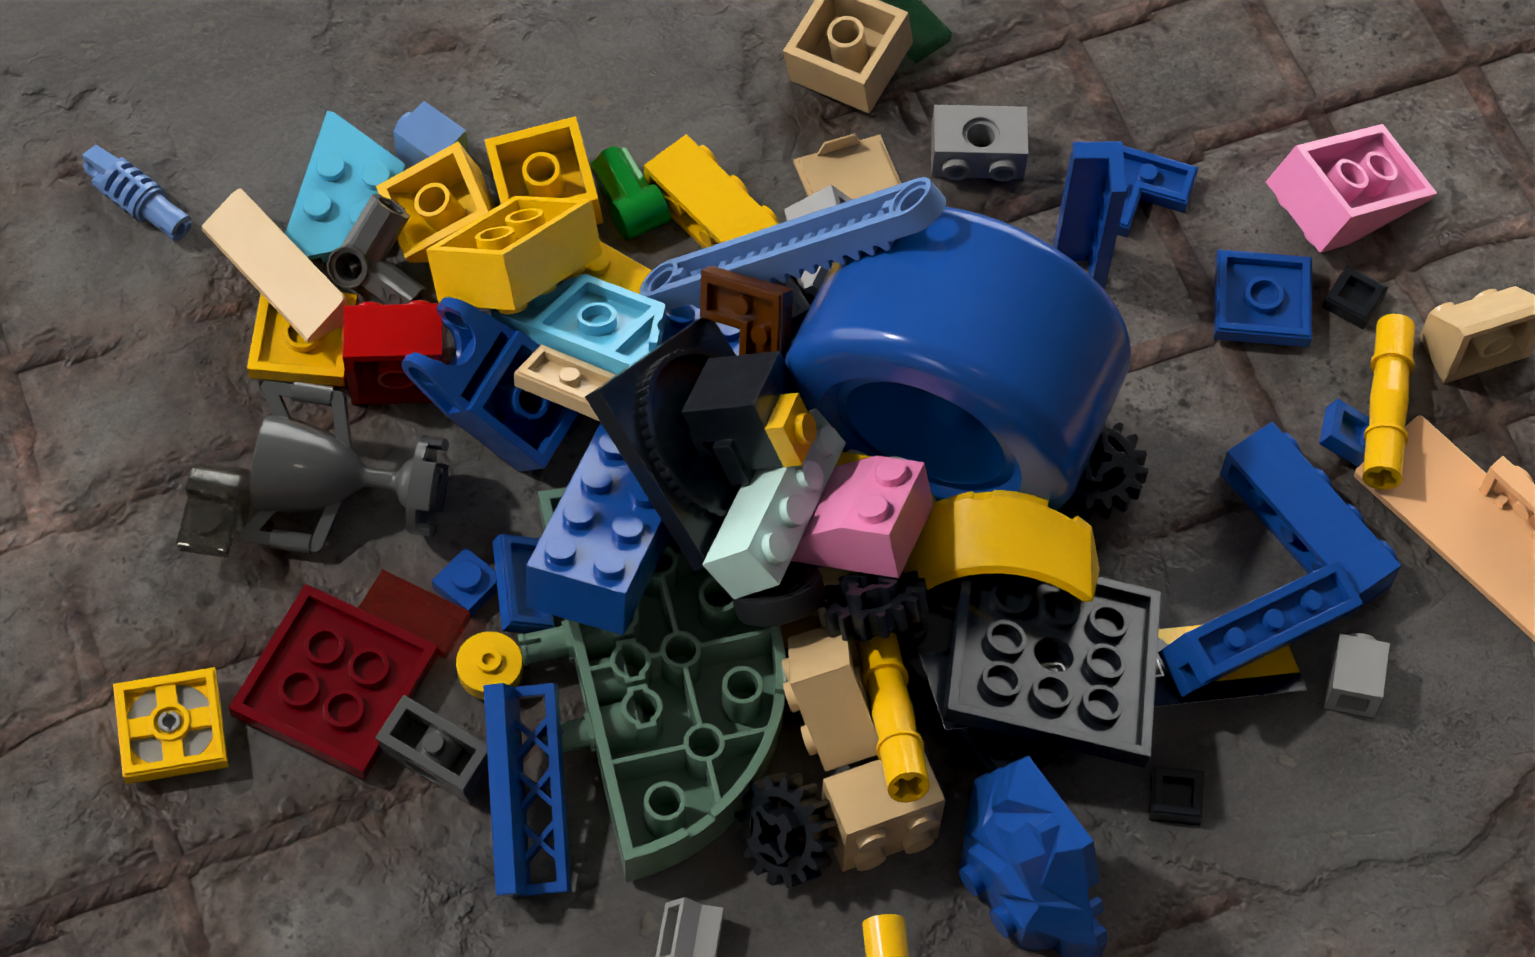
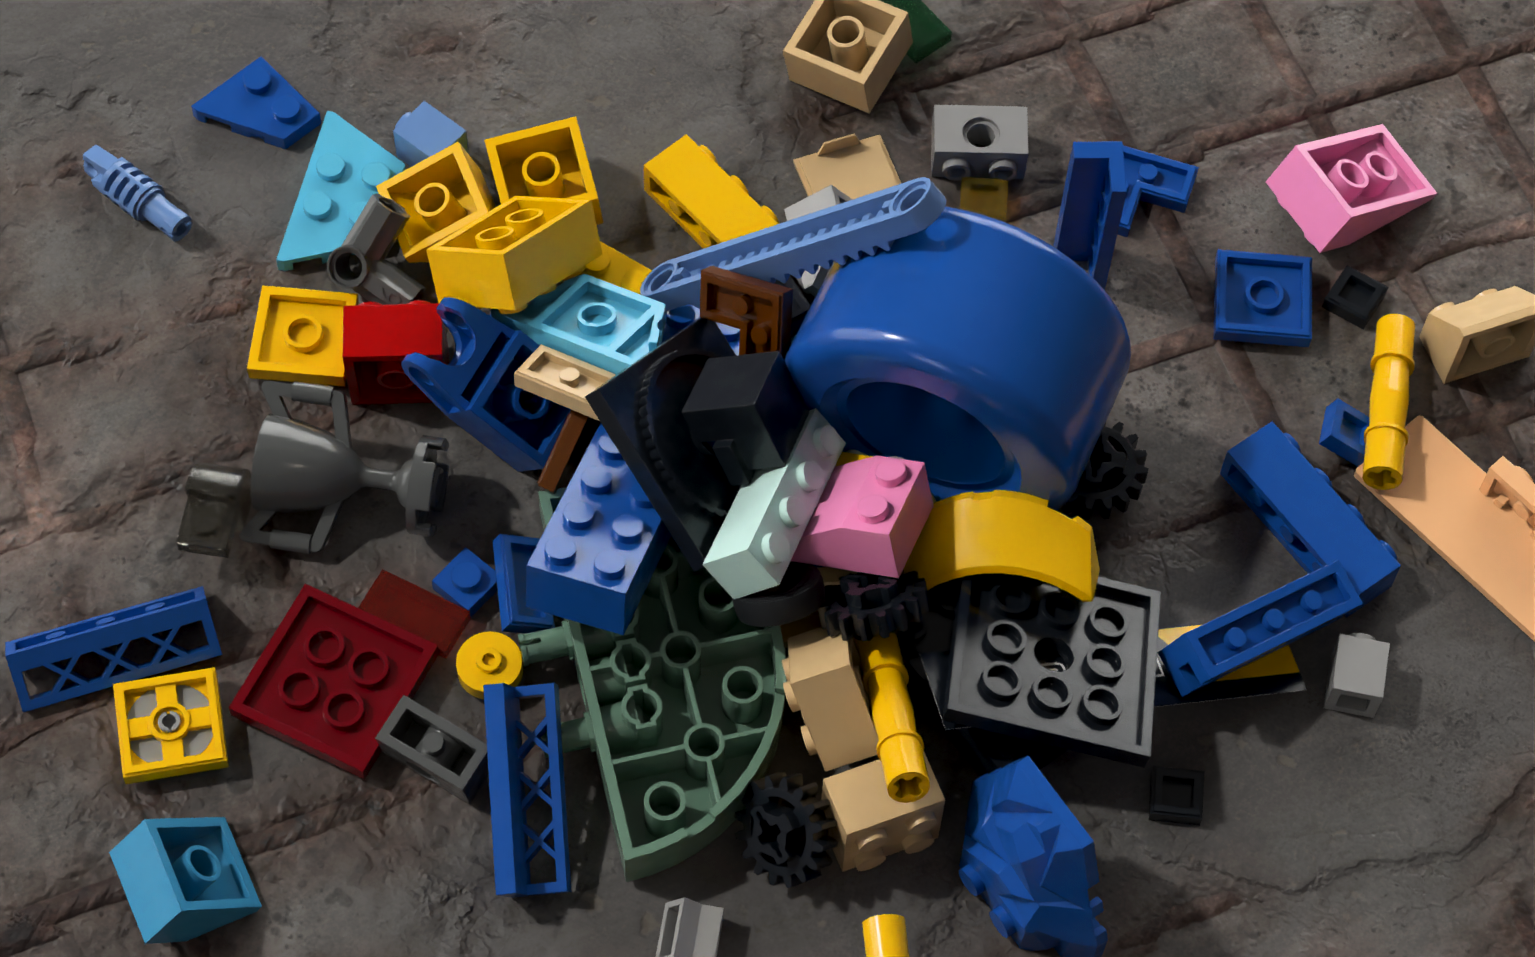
(109, 630): none -> blue fence
(183, 877): none -> dark azure slope
(260, 105): none -> blue wing
(276, 266): tan slope -> none
(567, 451): none -> reddish brown tile
(633, 202): green piece -> none
(791, 429): yellow plate -> none
(984, 196): none -> clear yellow tile

